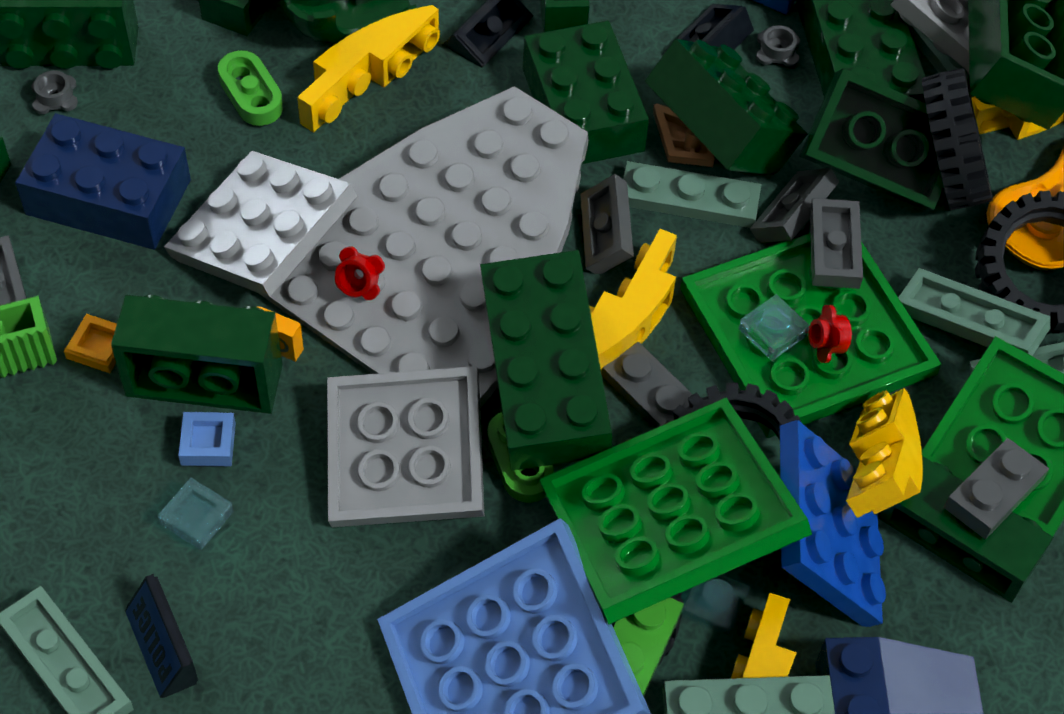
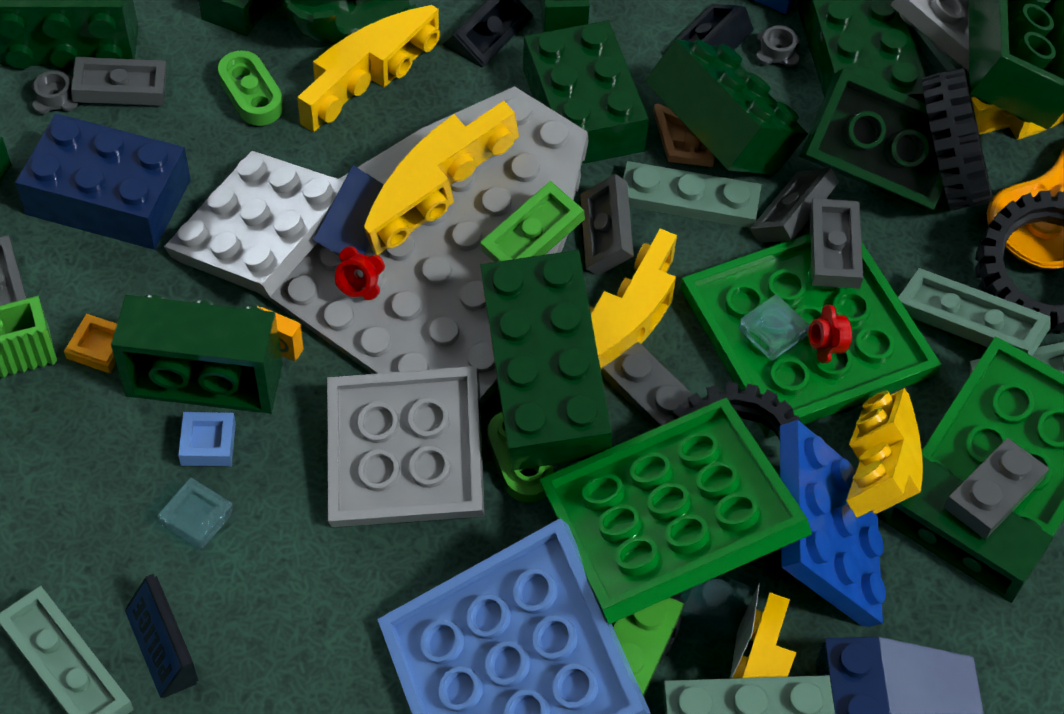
(119, 81): none -> dark grey plate
(348, 213): none -> dark blue sticker
(422, 180): none -> yellow slope
(534, 226): none -> bright green plate
(744, 632): none -> sticker

